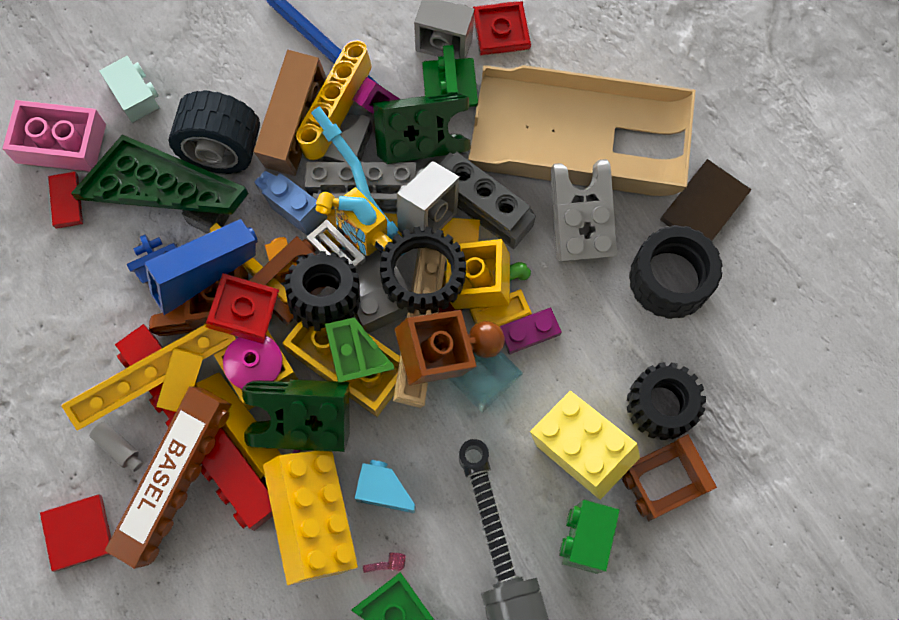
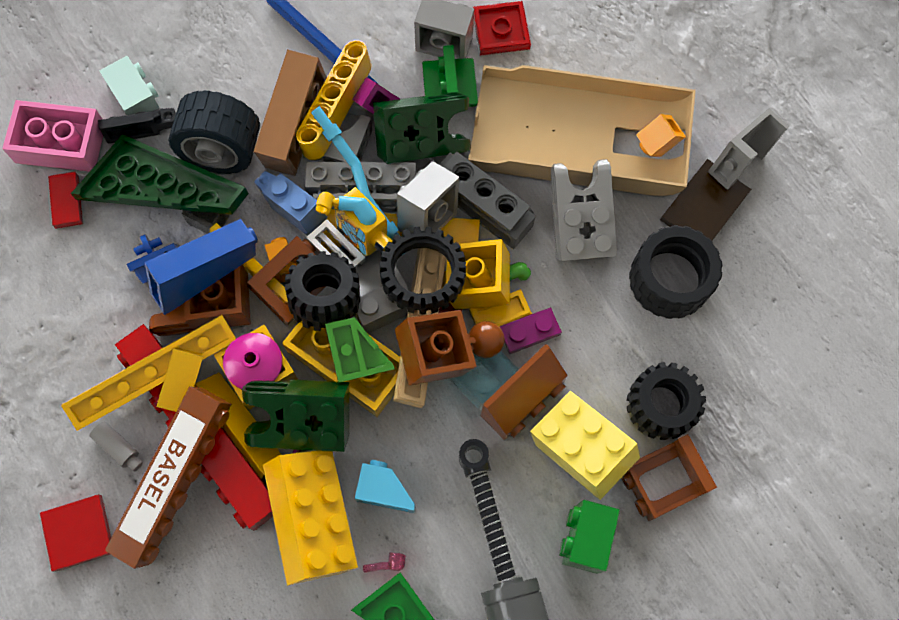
(137, 125): none -> black hinge
(242, 308): red tile -> none
(524, 393): none -> dark orange slope
(660, 136): none -> light orange brick
(753, 141): none -> light grey panel

